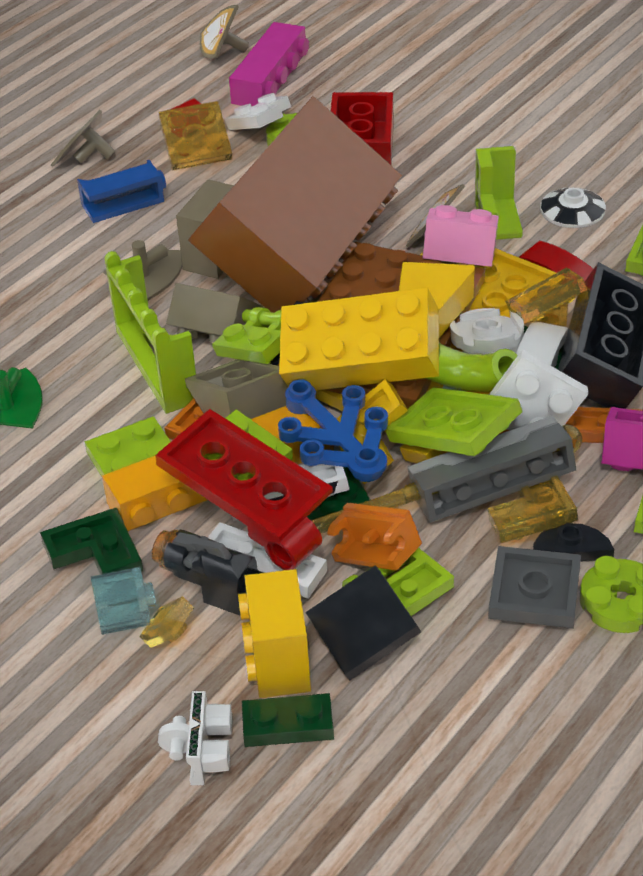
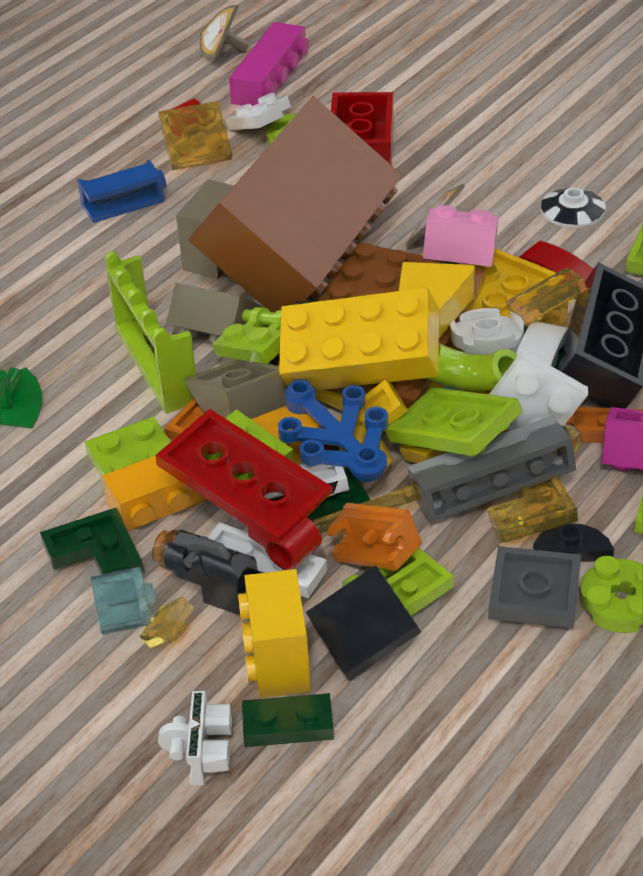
(93, 142): dark tan shield -> none
(159, 266): dark tan shield -> none
(496, 188): lime panel -> none

